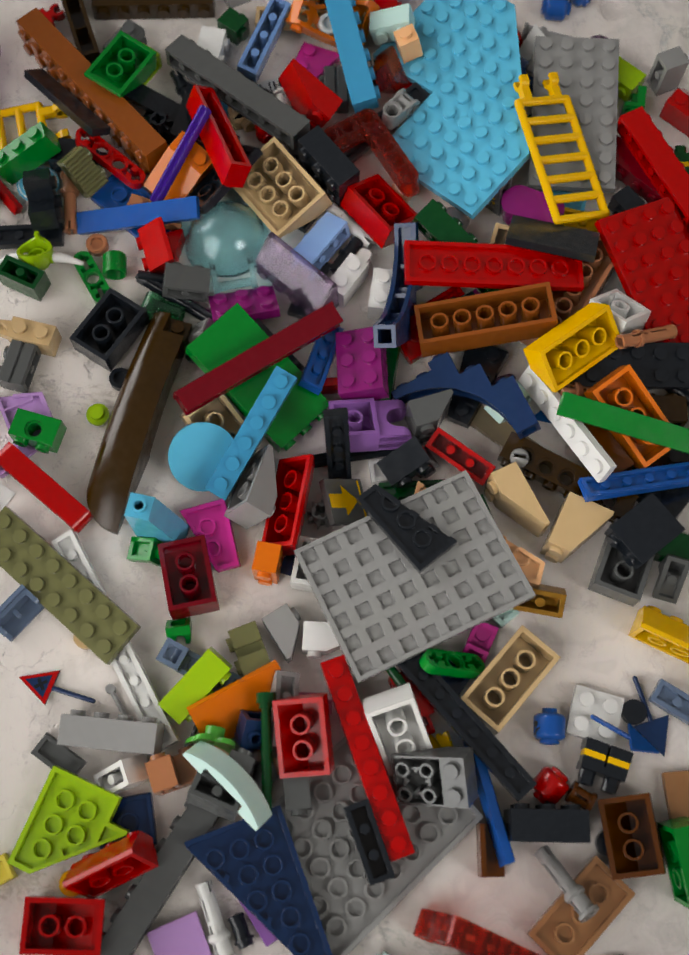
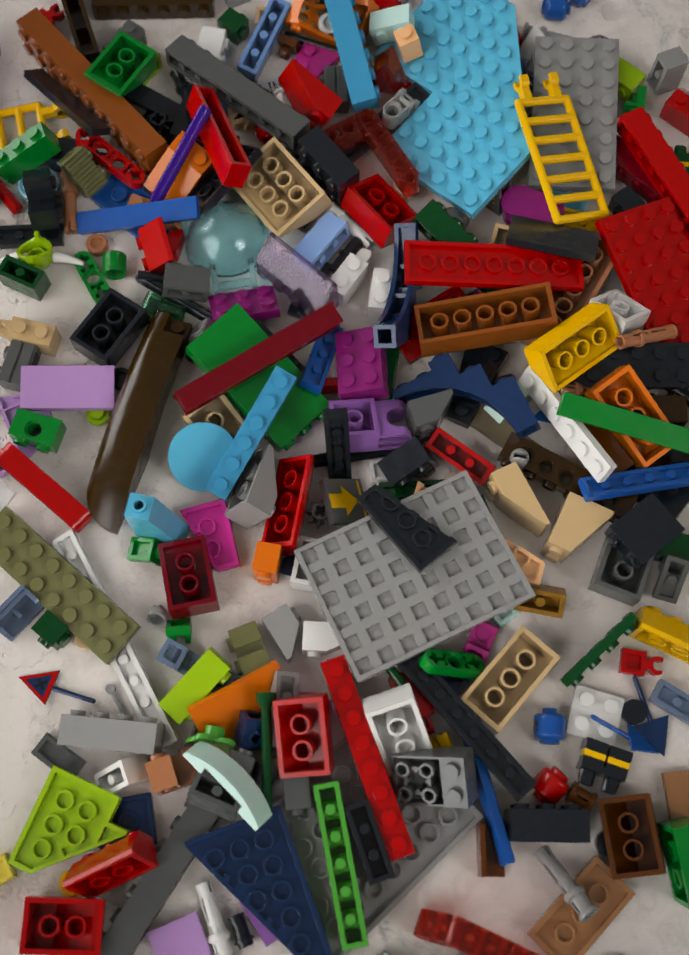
(52, 631): none -> dark green brick
(67, 388): none -> lavender tile
(153, 617): none -> light grey hinge
(287, 45): none -> reddish brown tile
(301, 40): none -> black bar
(340, 866): none -> bright green brick
(607, 644): none -> dark green wing
(635, 663): none -> red plate

